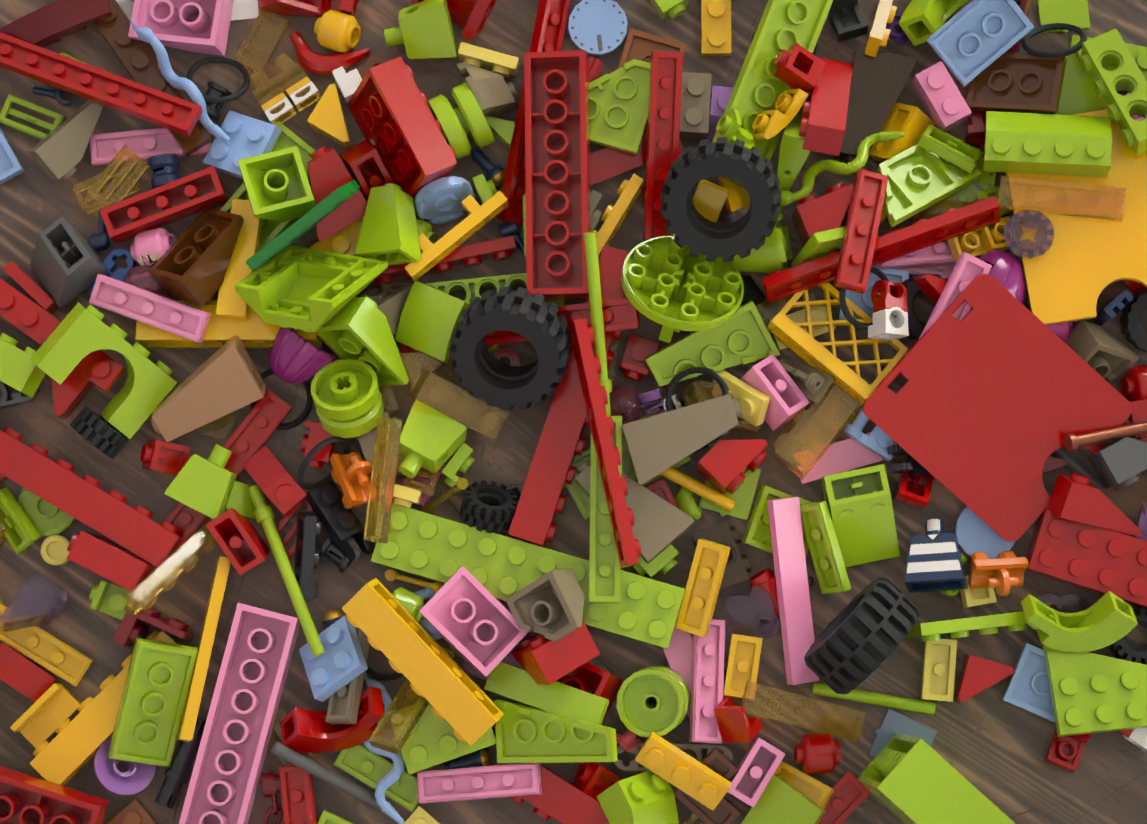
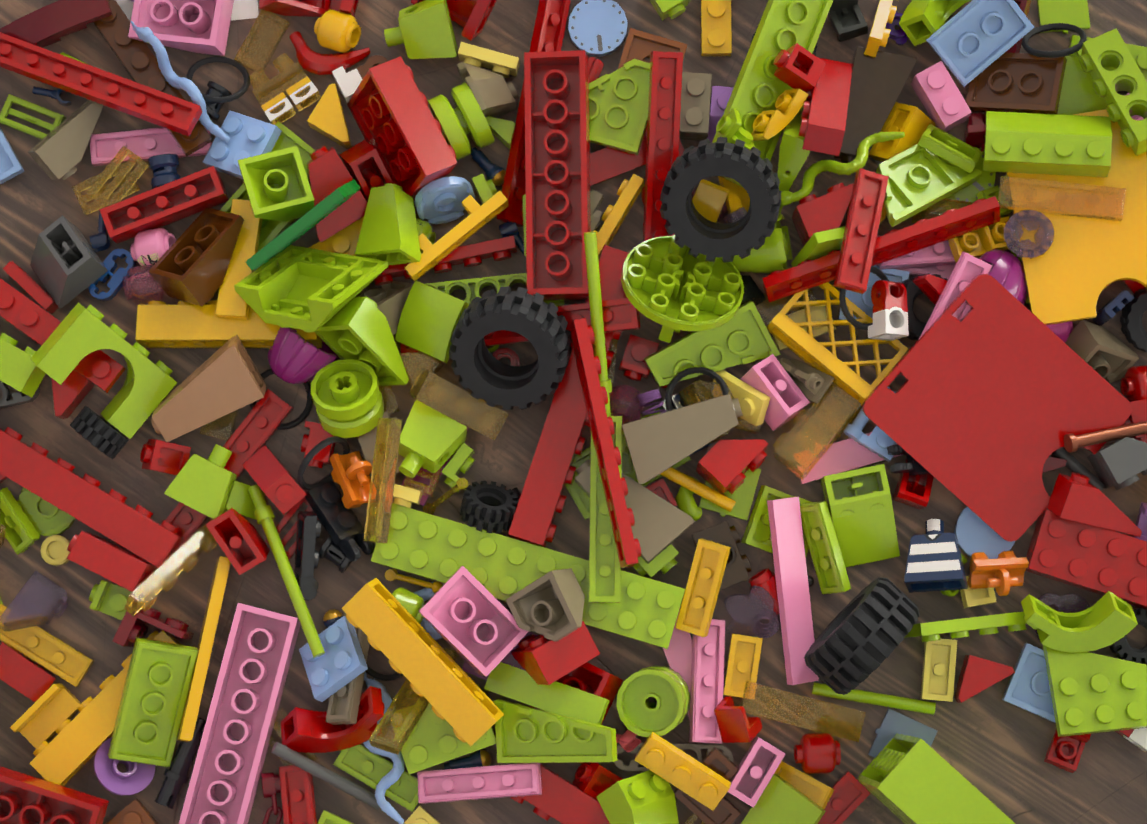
(150, 308): bright pink tile -> none

